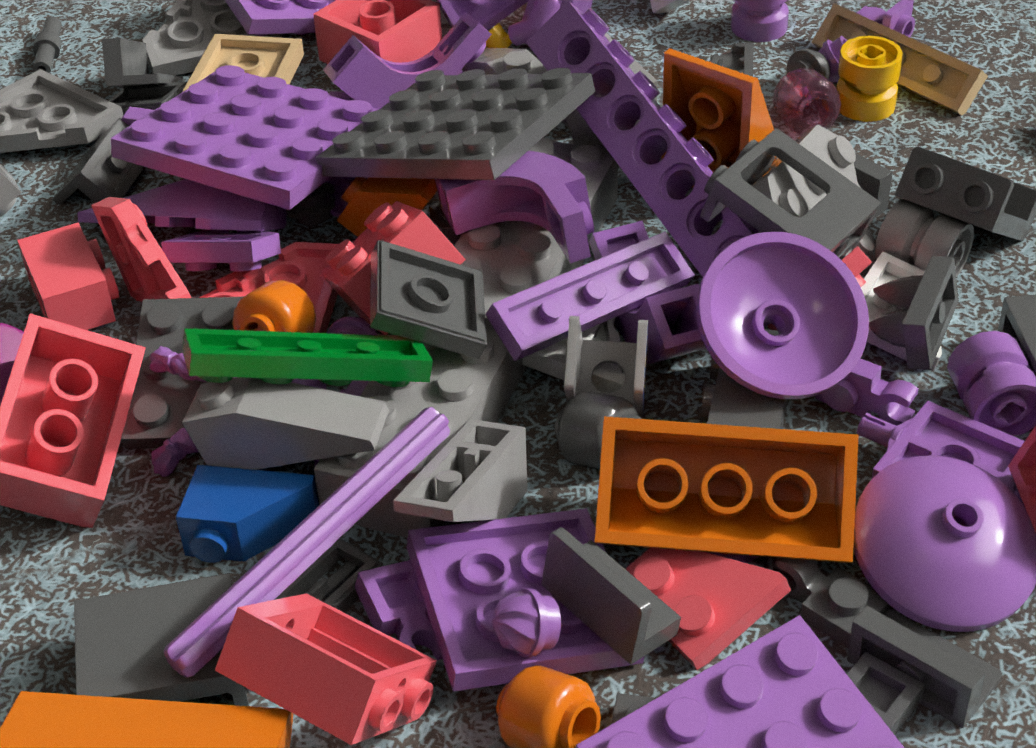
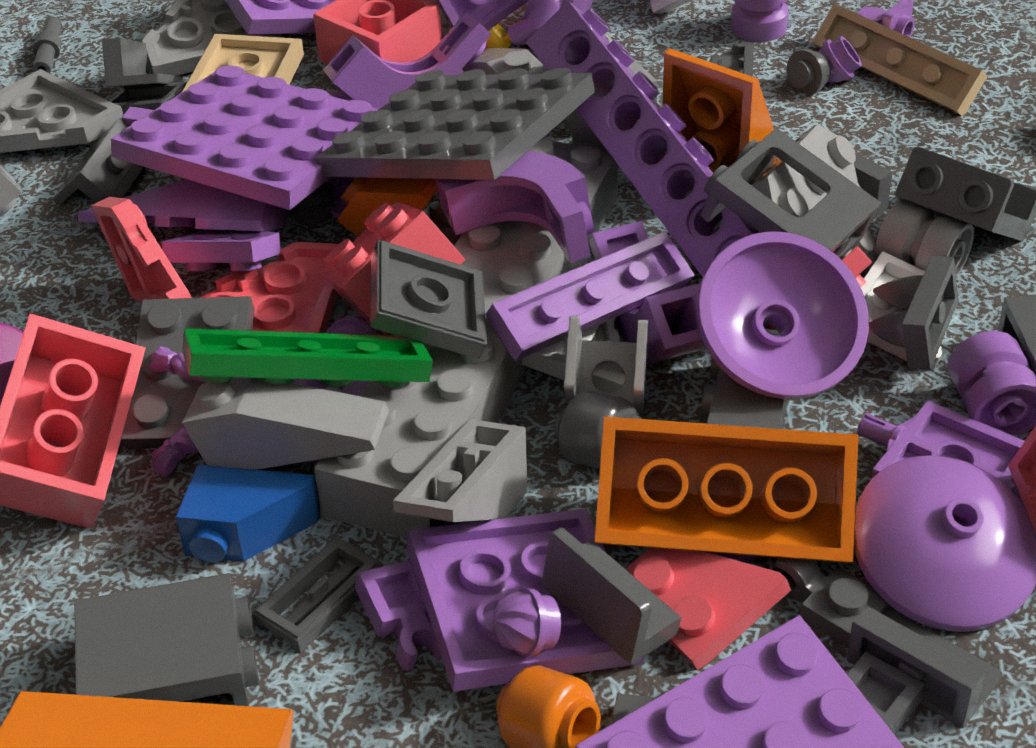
(69, 277): coral brick -> none
(276, 308): orange head -> none
(308, 540): medium lavender axle -> none
(326, 667): coral window -> none
(805, 100): clear pink head -> none
(866, 393): medium lavender plate -> none
(868, 78): yellow wheel -> none

